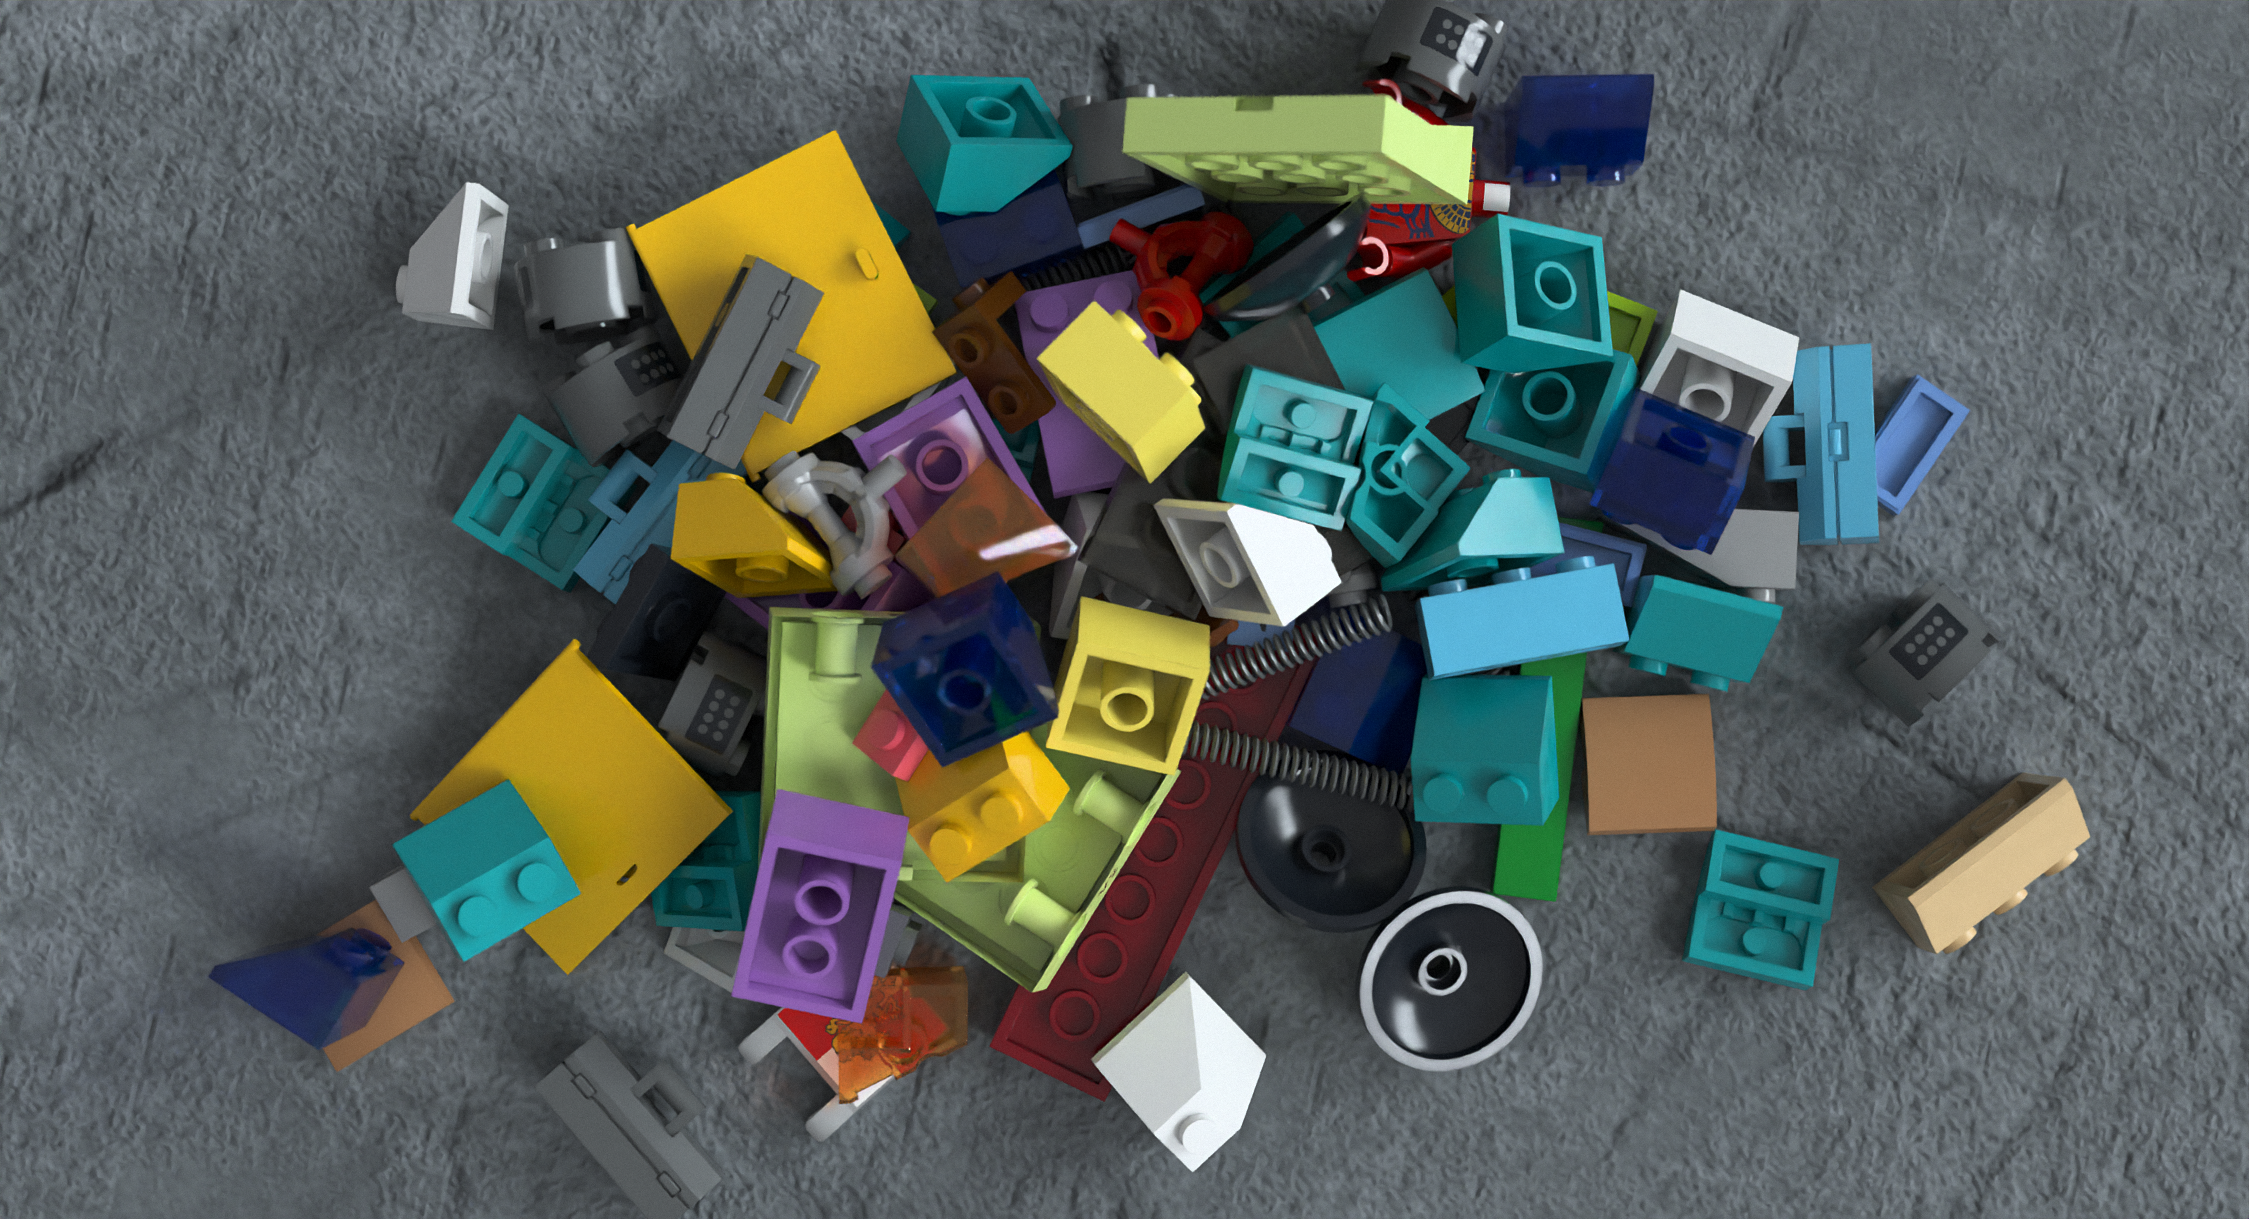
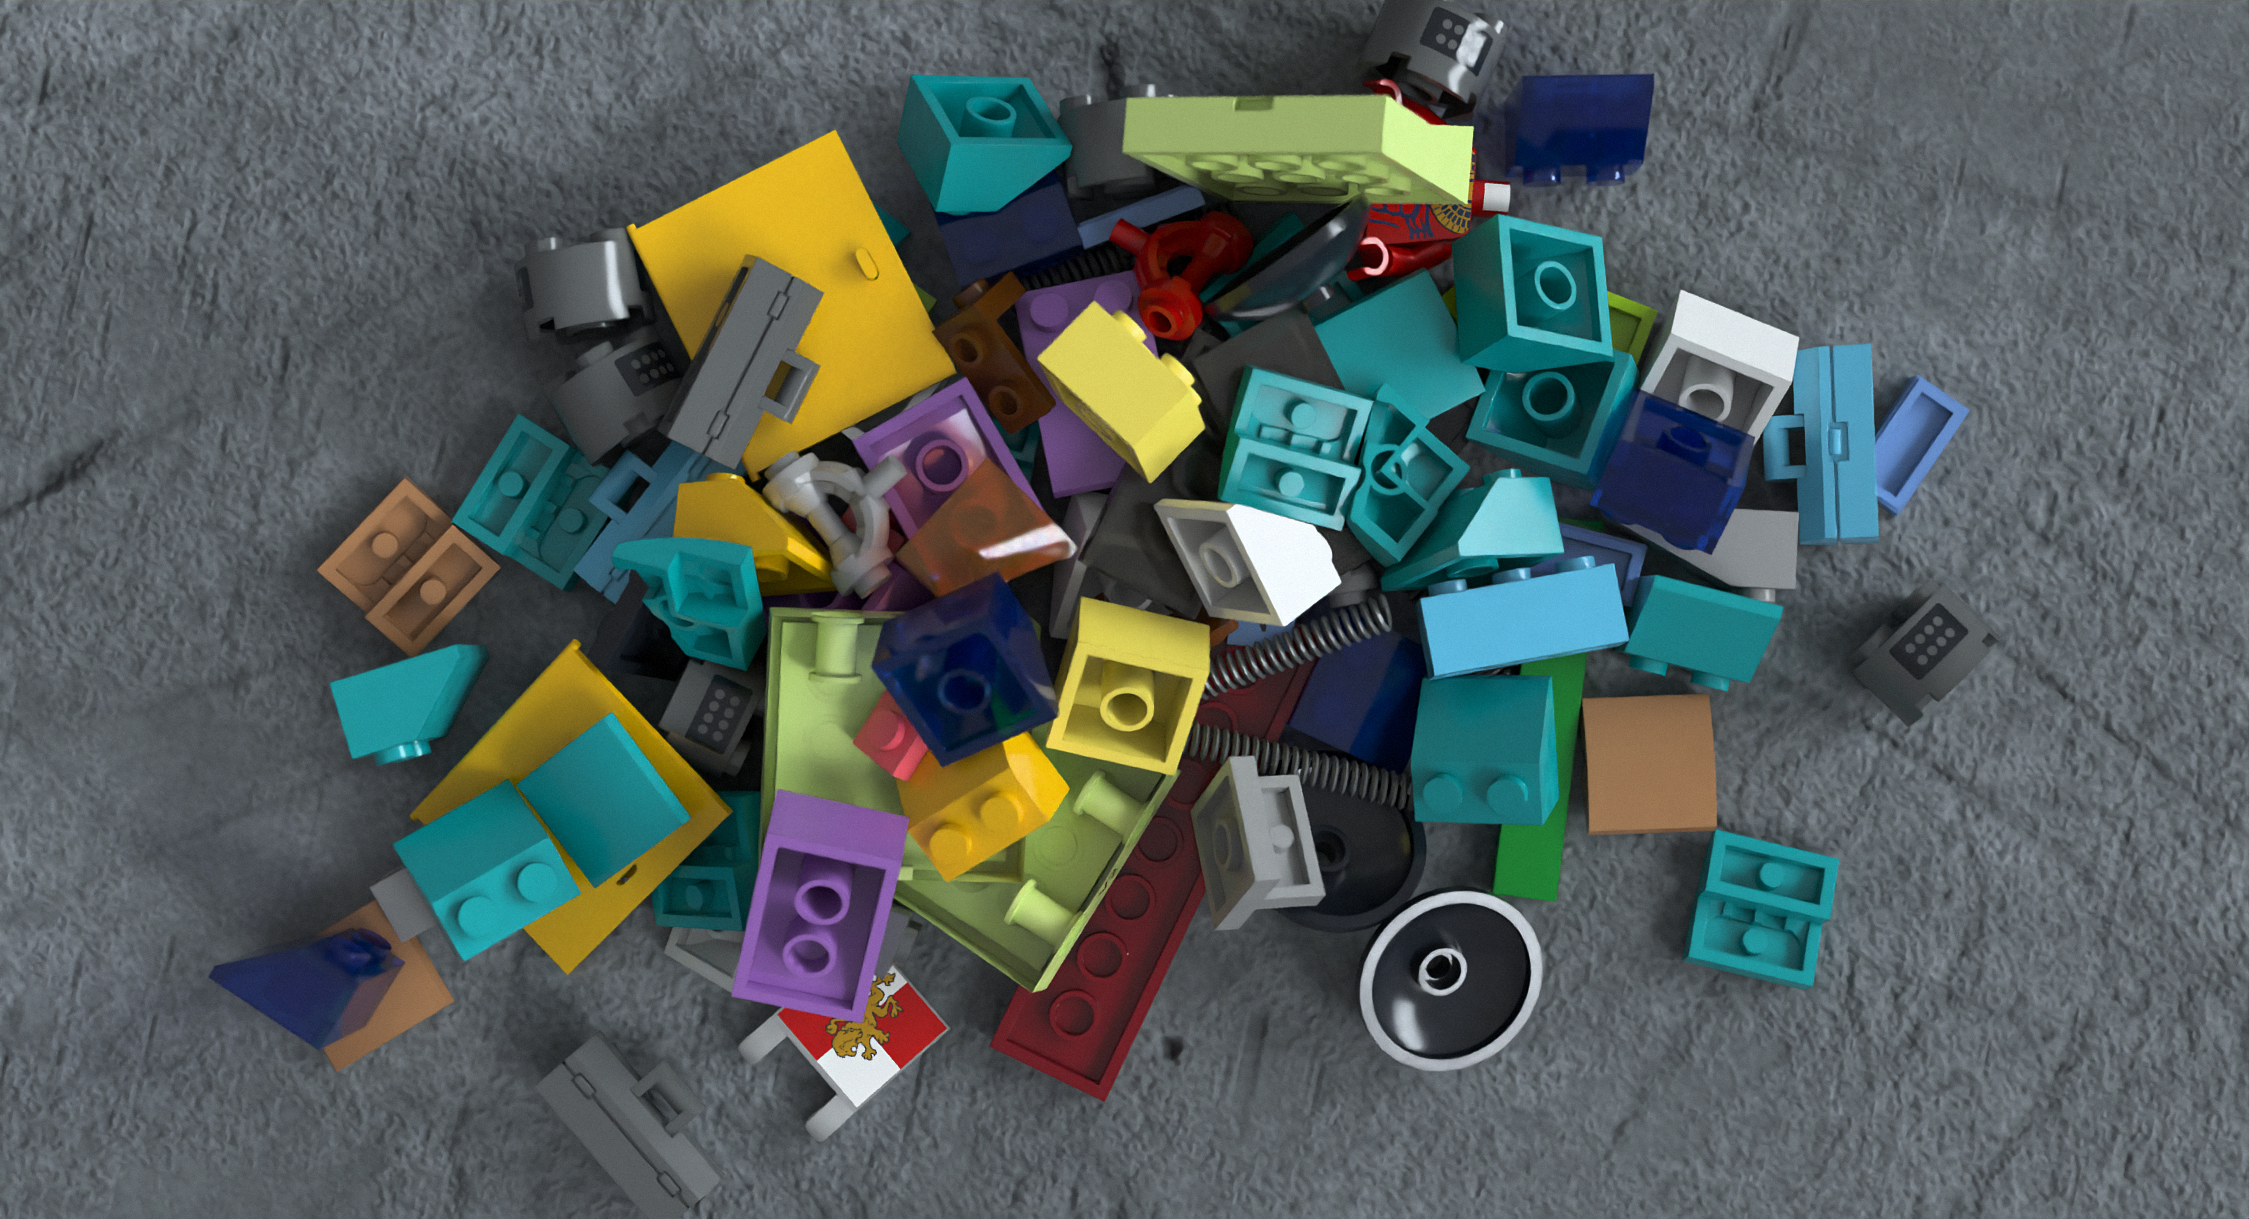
(407, 703): none -> teal slope
(409, 567): none -> medium nougat slope
(457, 262): white slope -> none
(603, 800): none -> teal slope
(702, 593): none -> teal slope
(905, 1021): clear orange slope -> none
(1184, 1070): white slope -> none
(1254, 844): none -> light grey bracket
(1985, 861): tan slope -> none

